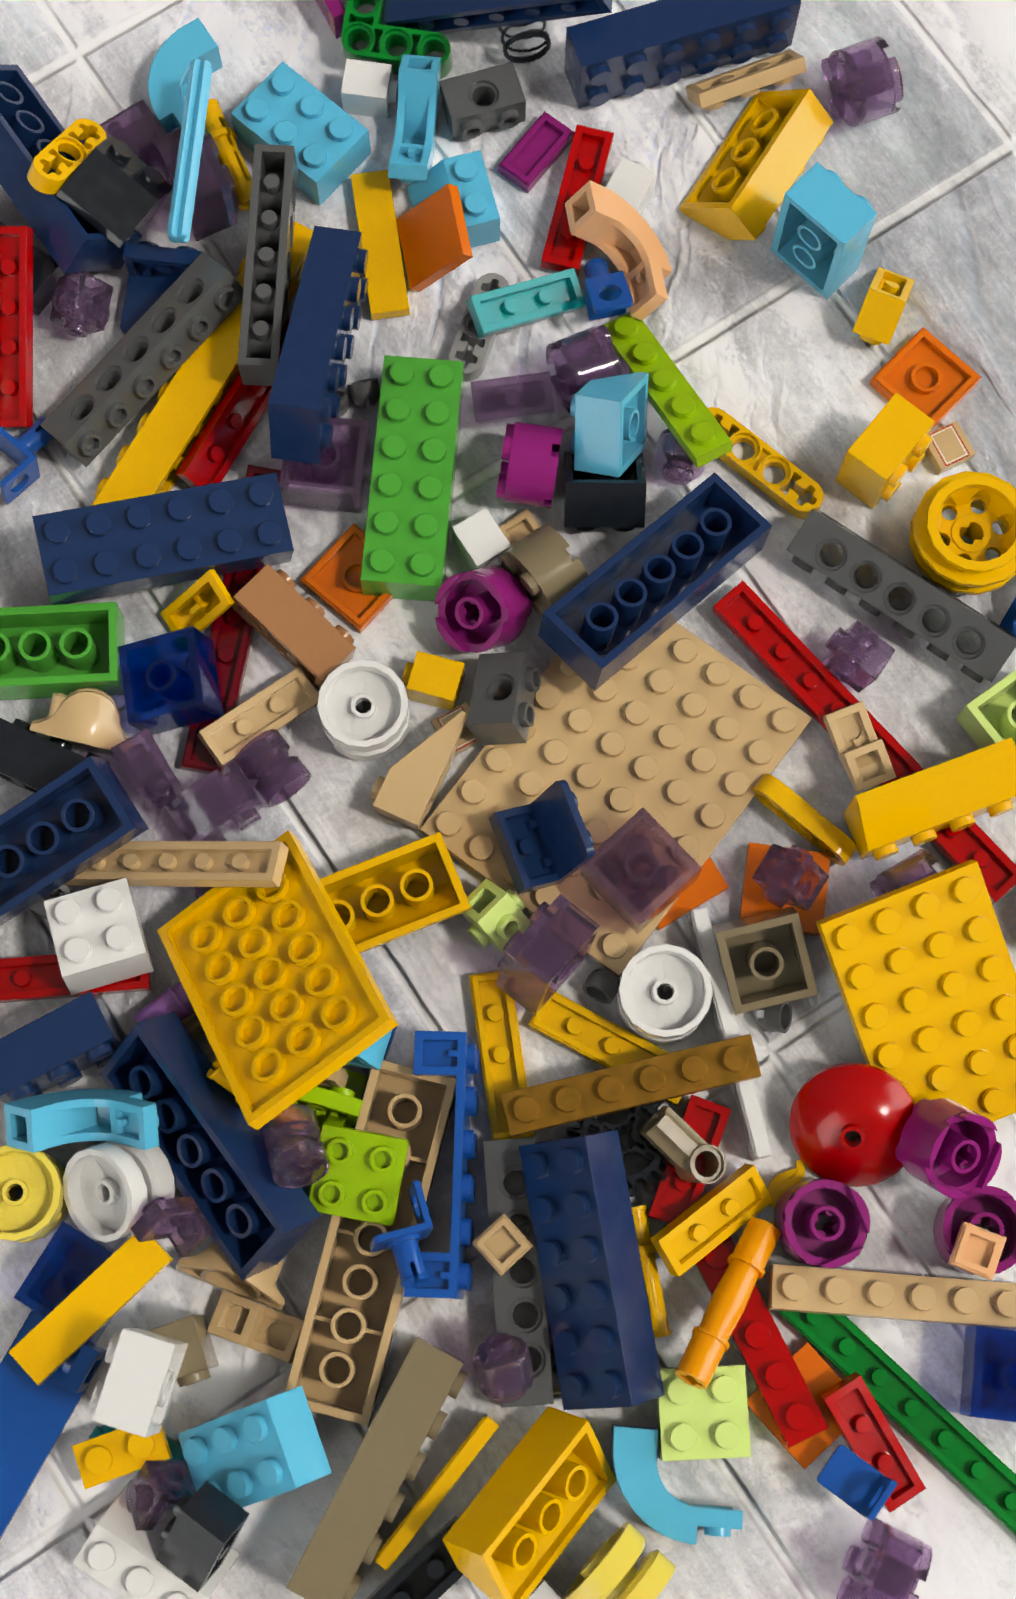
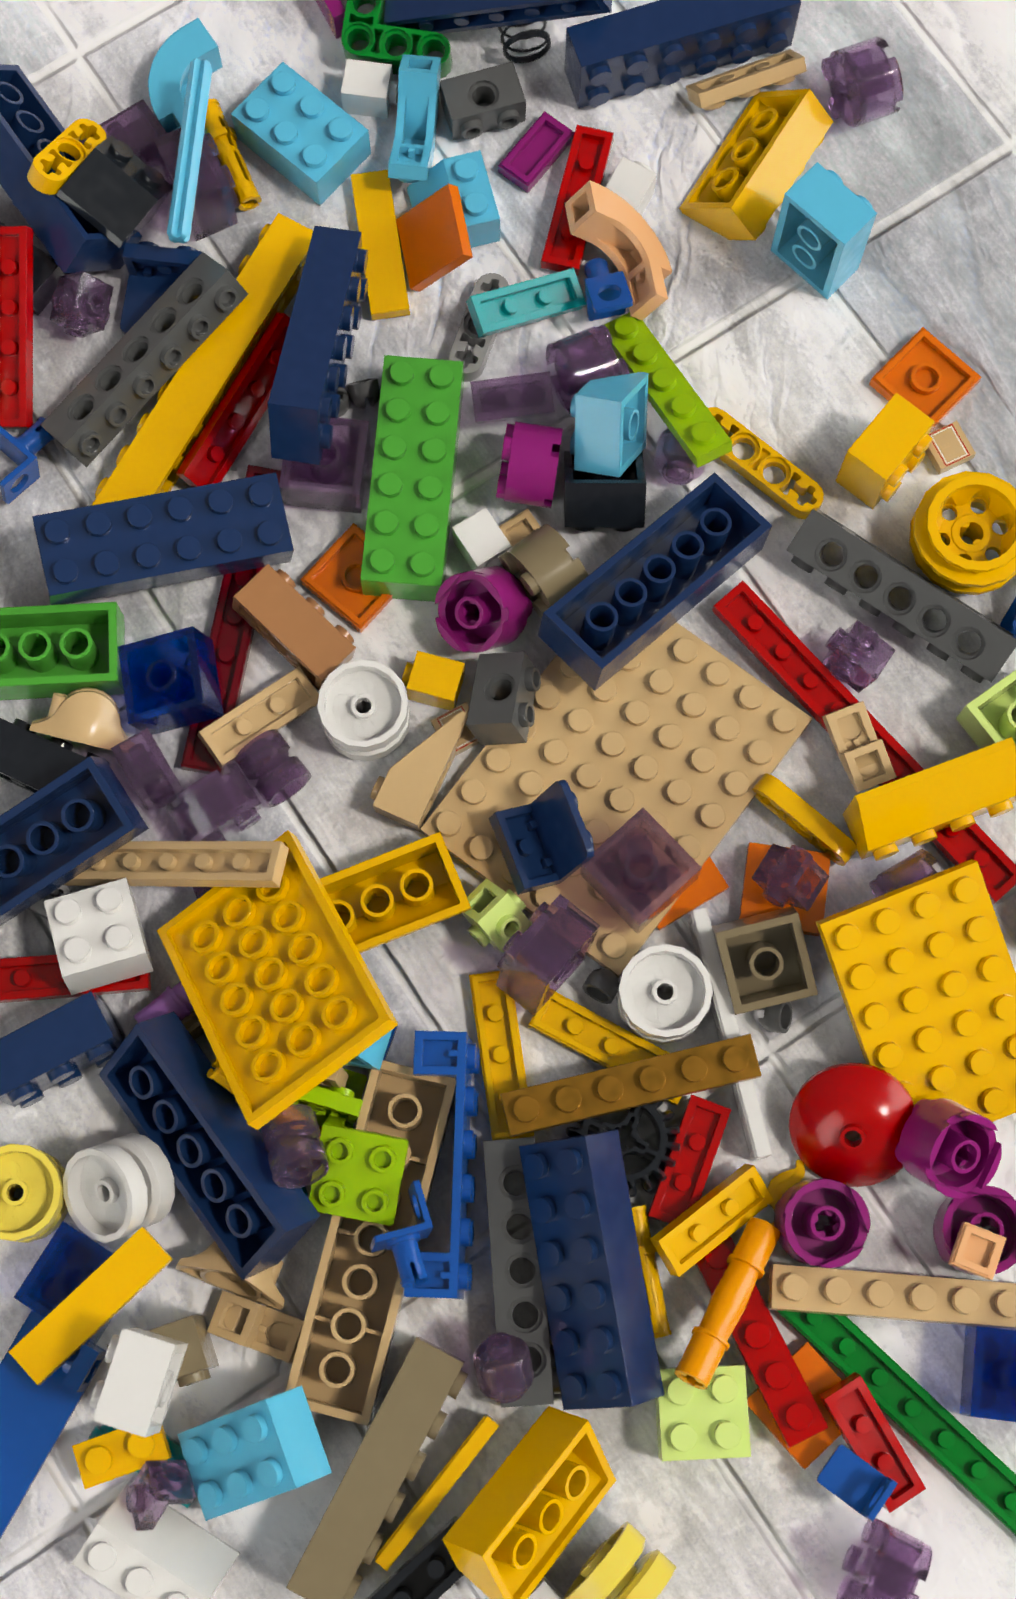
(81, 1116): medium azure arch -> none
(173, 1219): clear purple bracket -> none
(199, 604): yellow slope -> none
(200, 1534): black brick -> none
(267, 263): dark grey brick -> none
(502, 1244): tan tile -> none
(639, 1481): medium azure arch -> none
(682, 1145): dark tan piece -> none
(883, 307): yellow slope -> none

